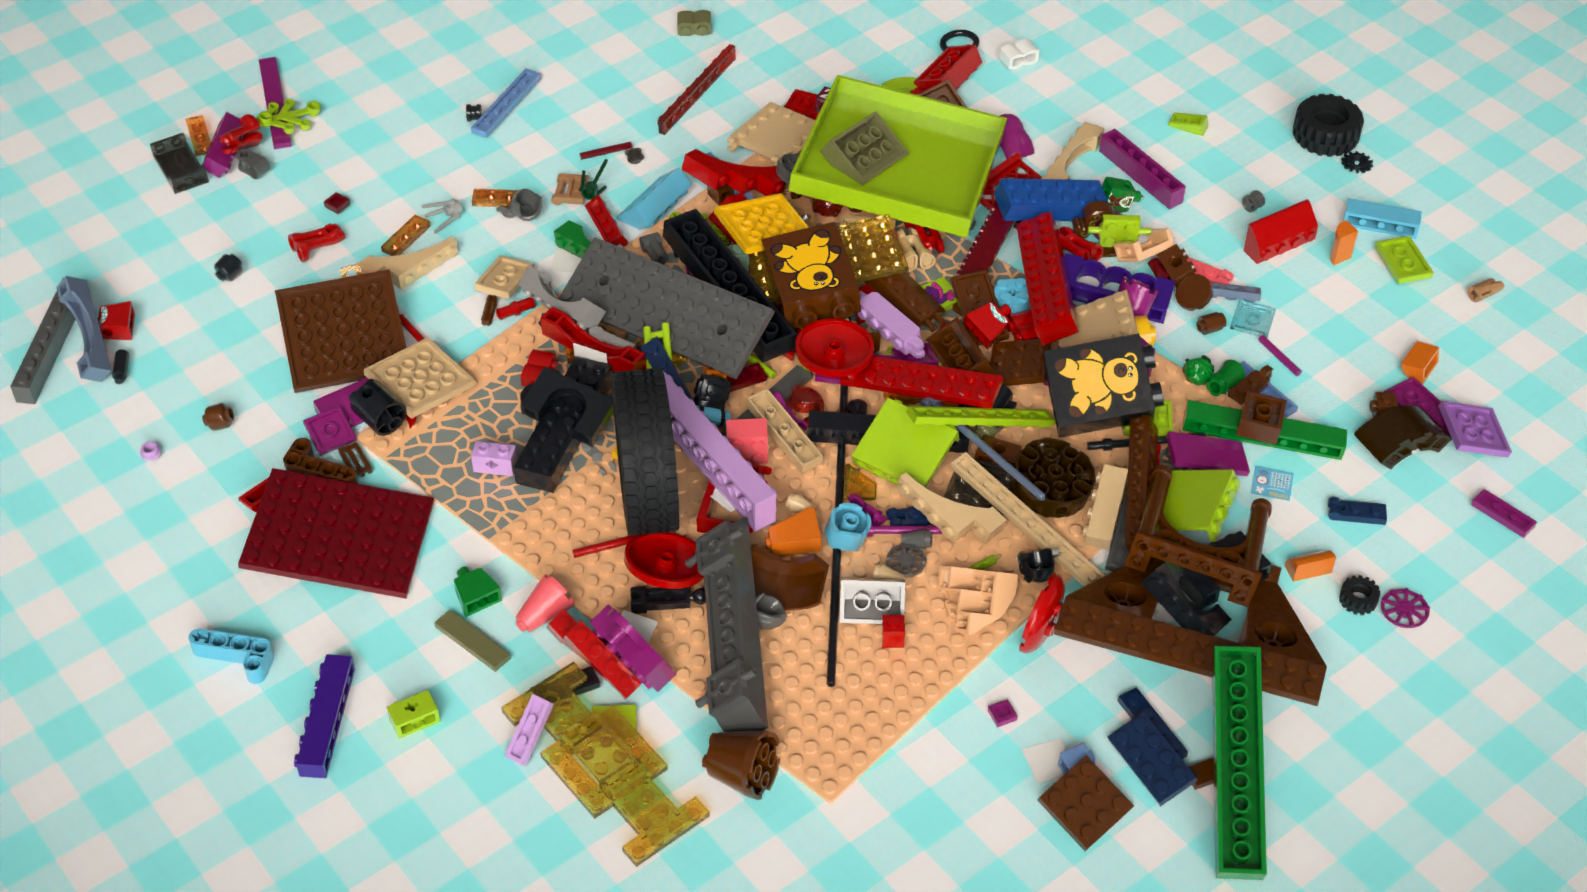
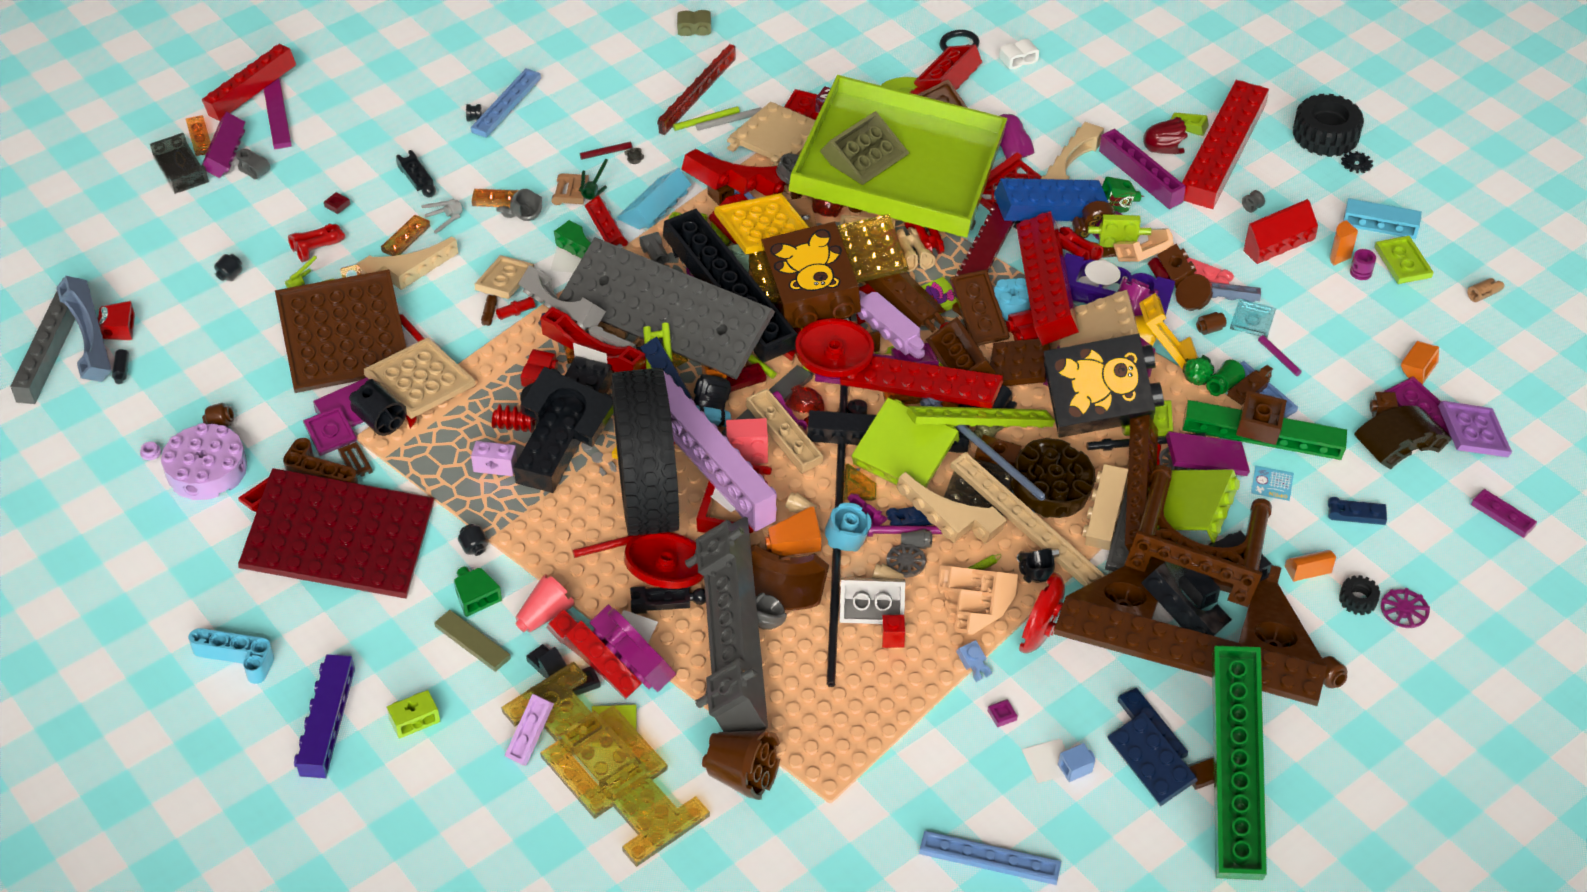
(204, 461): none -> lavender brick
(249, 81): none -> red brick
(251, 137): red piece -> none
(267, 118): lime plant -> none
(297, 278): none -> lime plant
(416, 174): none -> black plate
(473, 539): none -> black head
(512, 419): none -> red piece
(546, 661): none -> black slope
(692, 122): none -> lime bar
(727, 119): none -> light grey bar
(973, 658): none -> medium blue plate
(988, 322): red torso -> none
(990, 857): none -> medium blue tile
(1085, 803): reddish brown plate -> none
(1102, 272): none -> white sticker
(1154, 316): none -> yellow panel
(1166, 136): none -> dark red hair
(1224, 143): none -> red brick
(1335, 673): none -> reddish brown head
(1363, 264): none -> magenta piece

